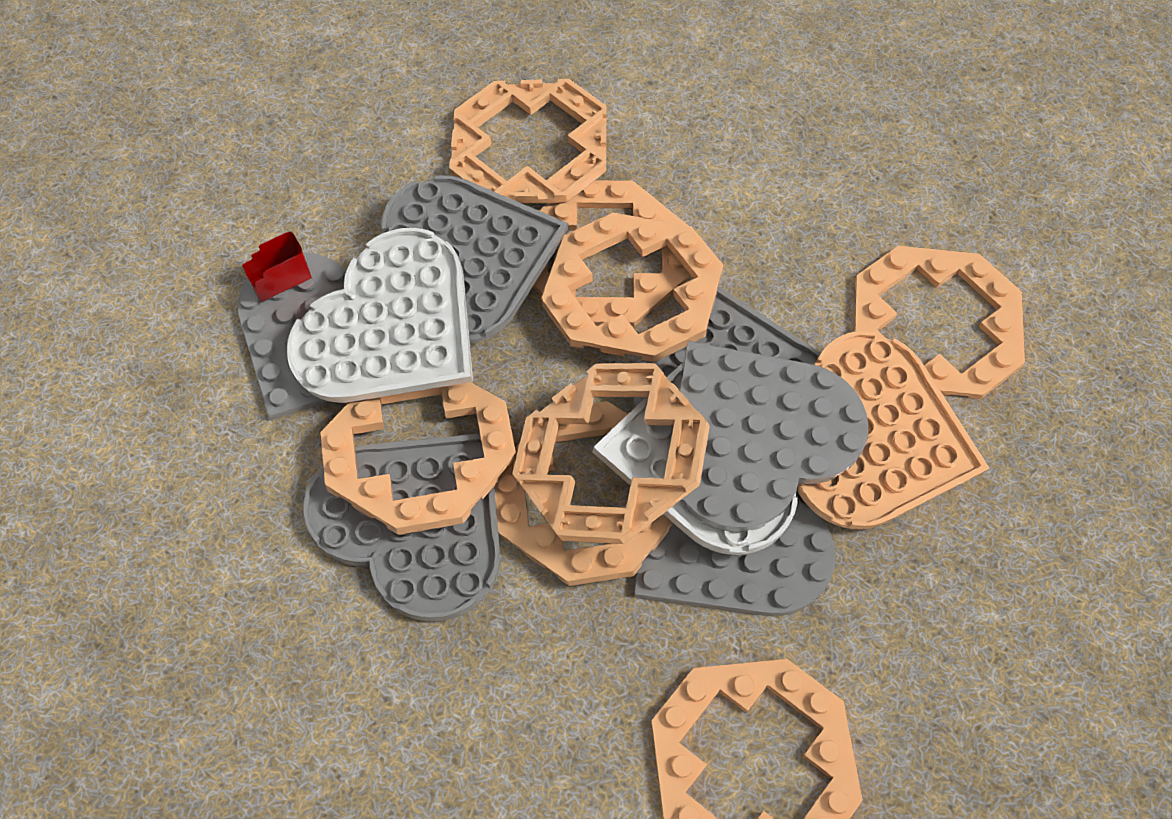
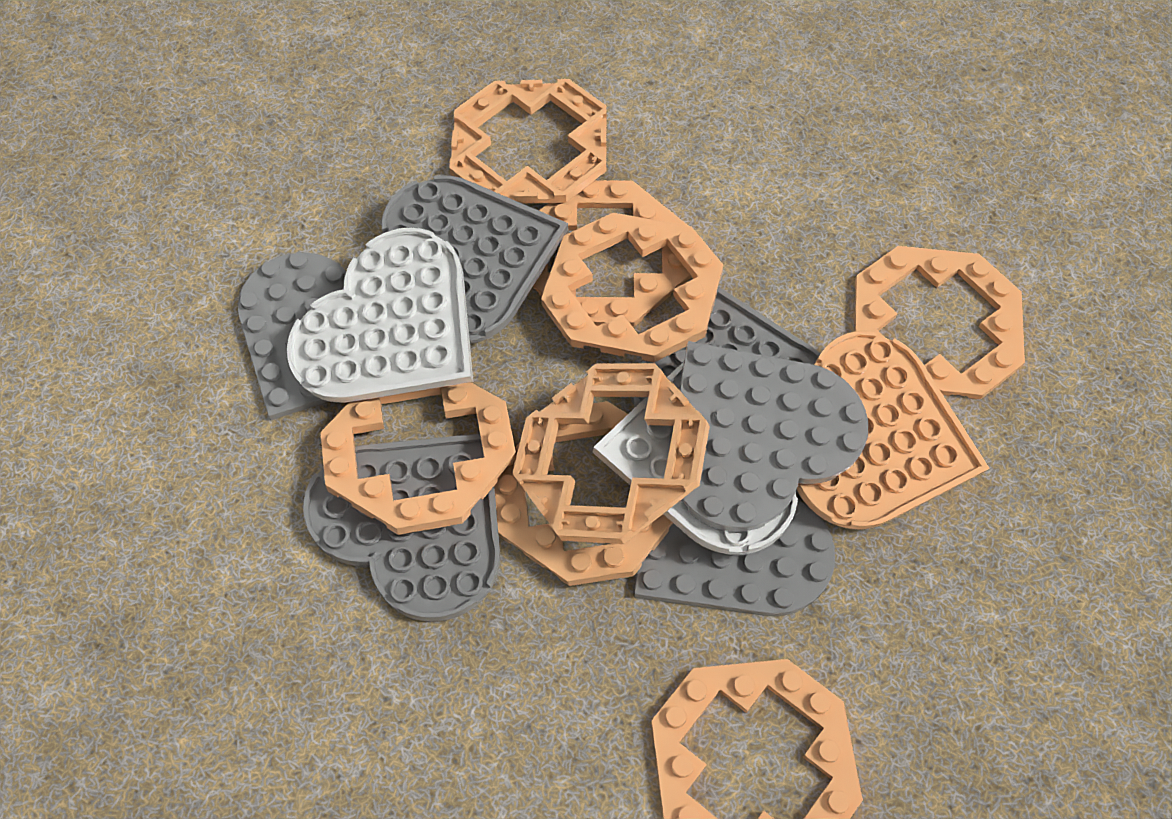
(277, 266): red piece -> none

